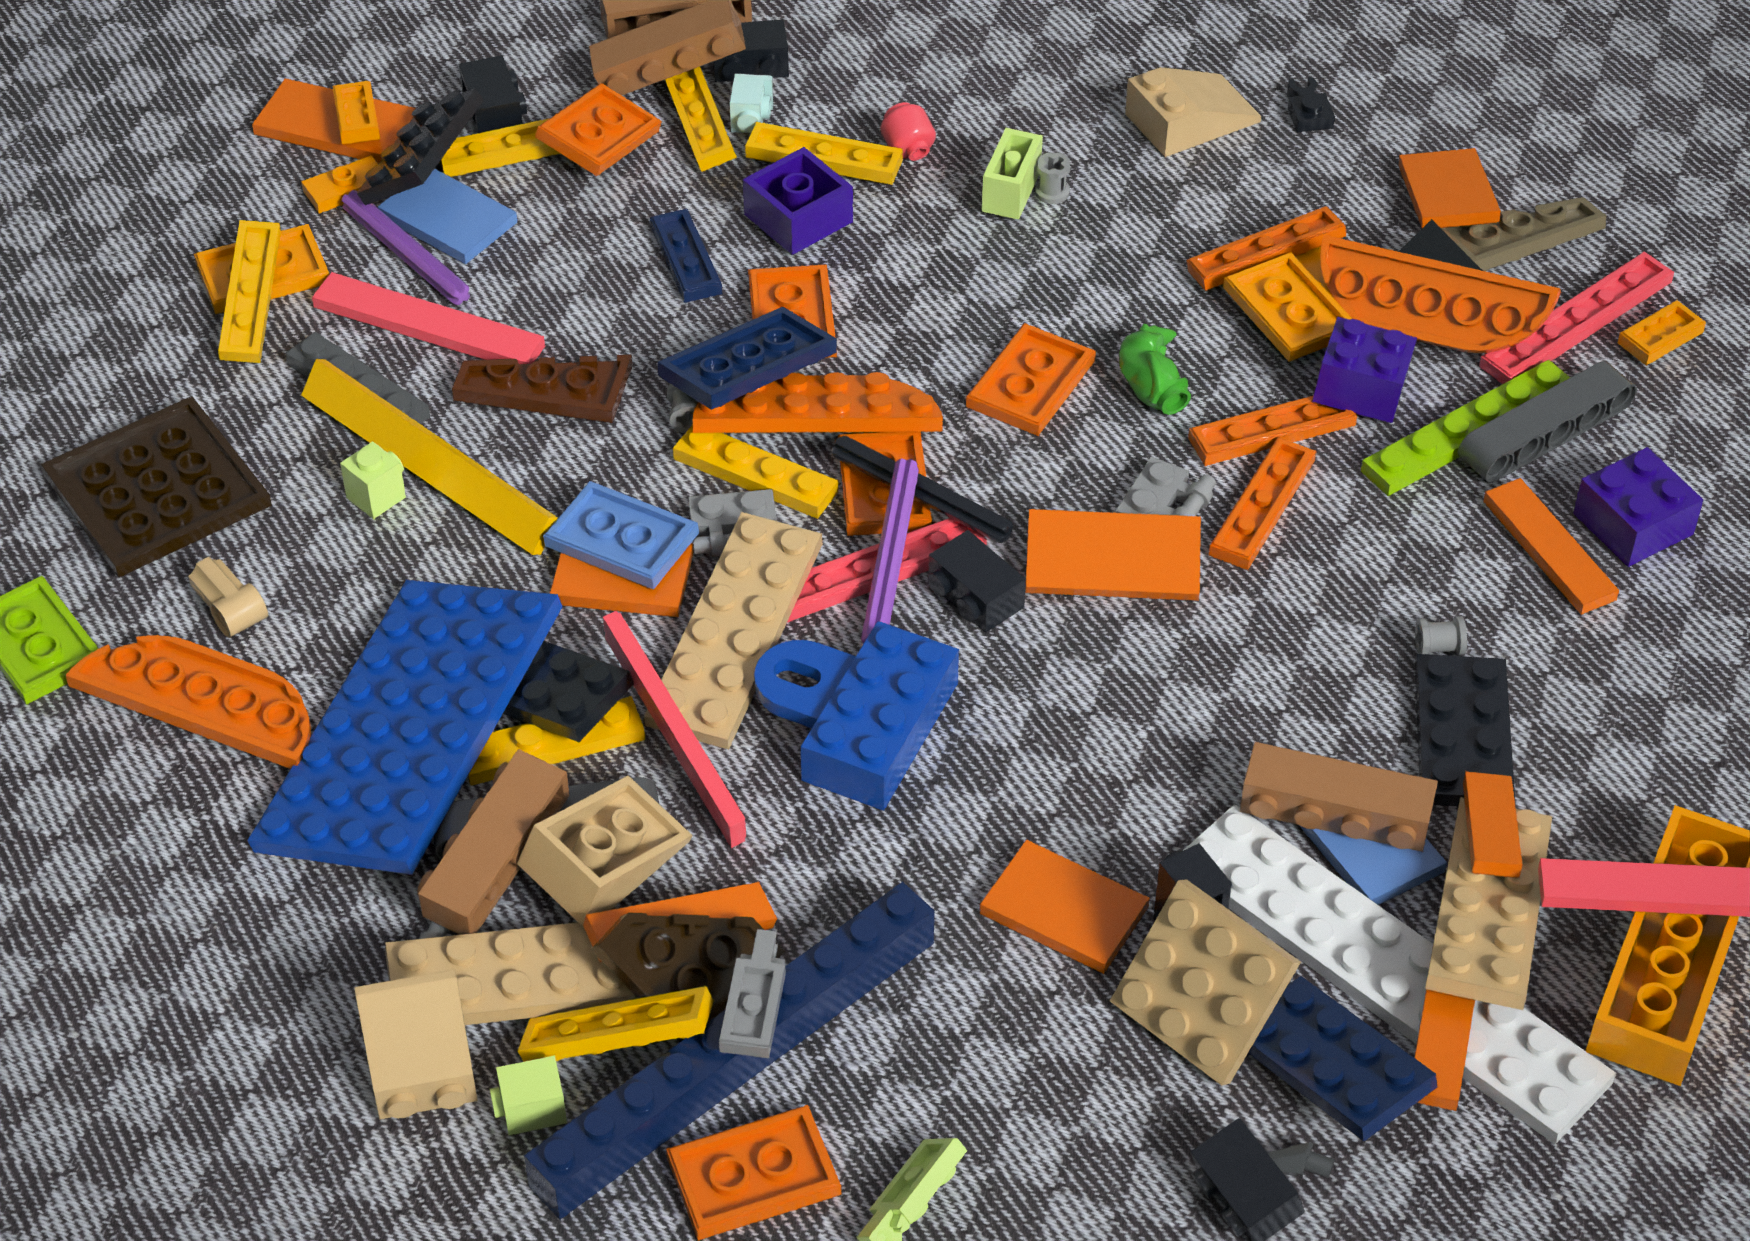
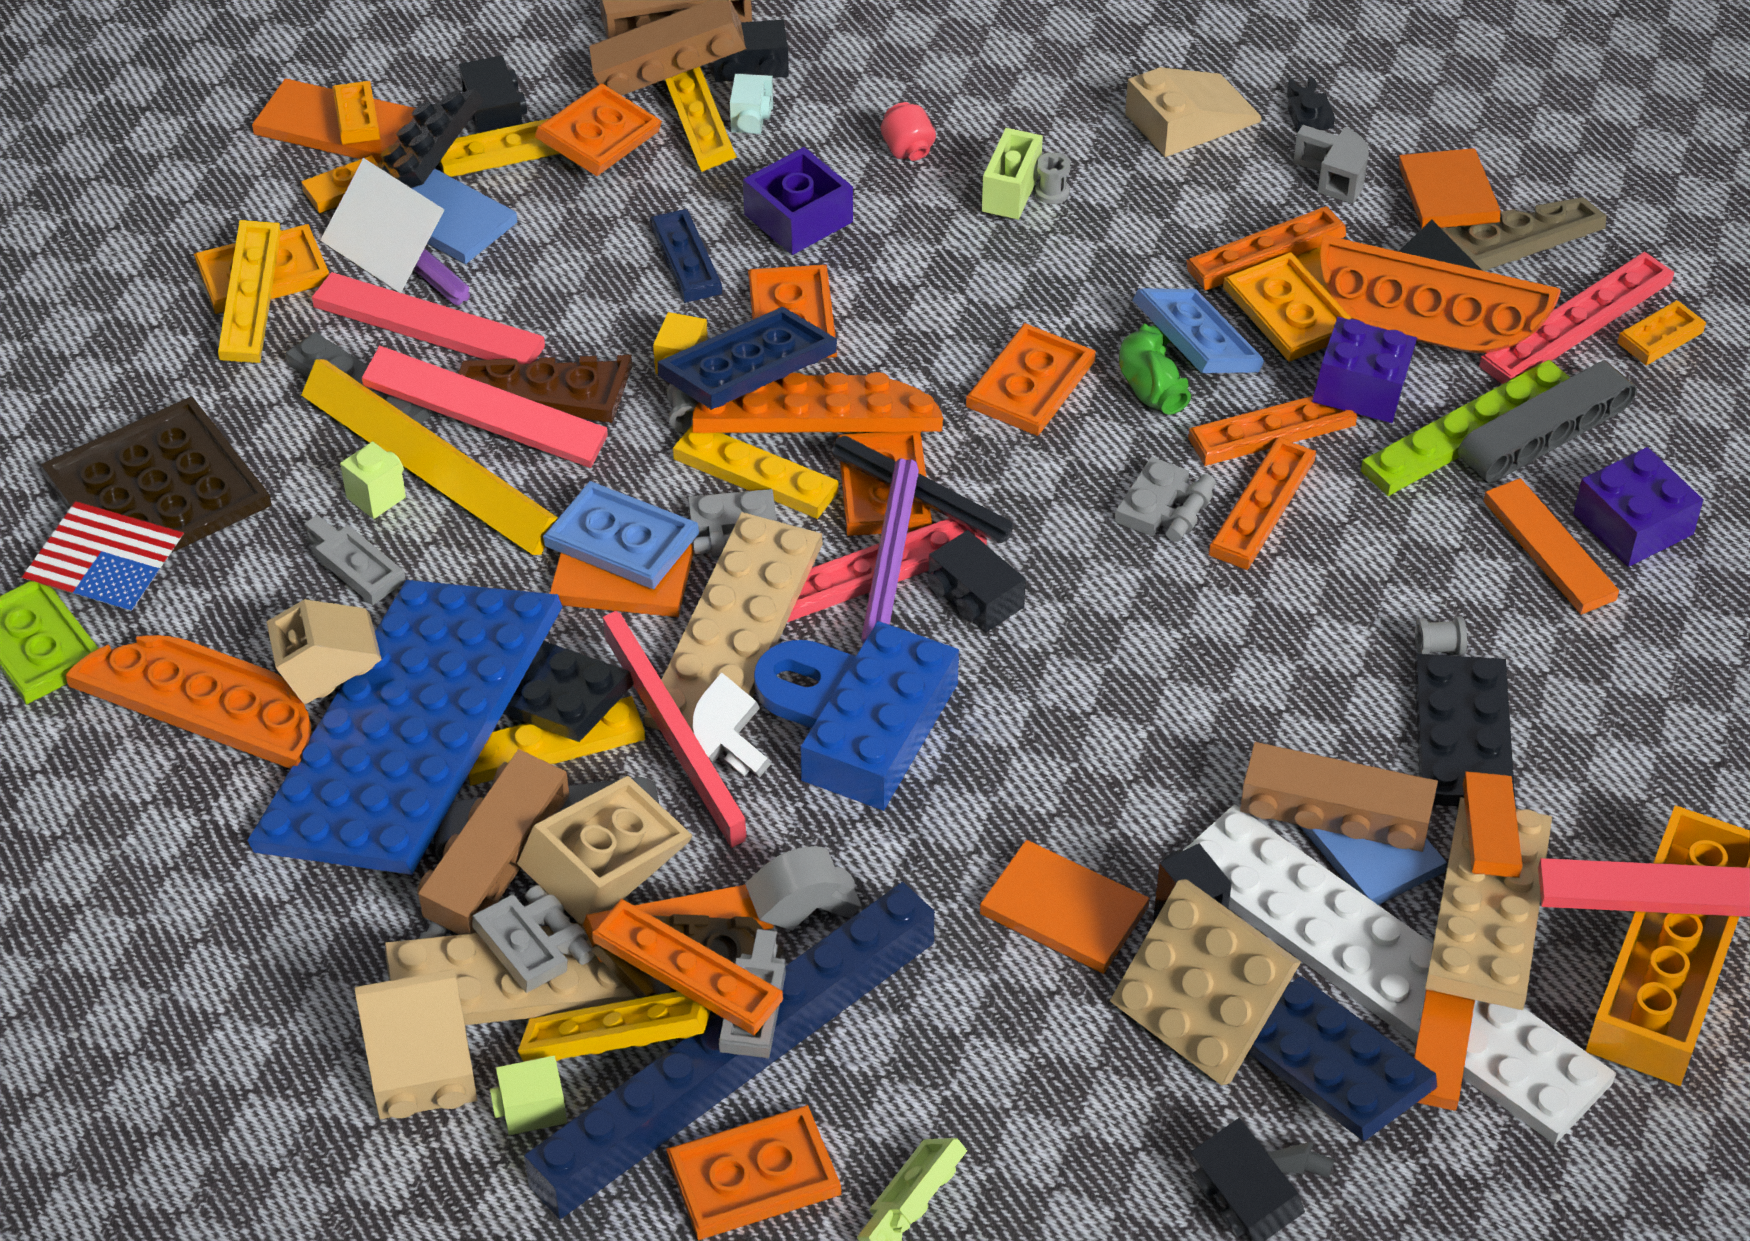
(103, 555): none -> sticker
(230, 602): tan piece -> none
(322, 646): none -> tan slope
(354, 559): none -> light grey hinge
(382, 225): none -> white sticker
(485, 406): none -> coral tile
(522, 944): none -> light grey plate
(678, 334): none -> yellow brick
(687, 966): none -> orange tile
(719, 719): none -> white brick
(797, 884): none -> light grey brick
(842, 155): yellow plate -> none
(1113, 554): orange tile -> none
(1198, 330): none -> medium blue tile
(1338, 158): none -> light grey brick

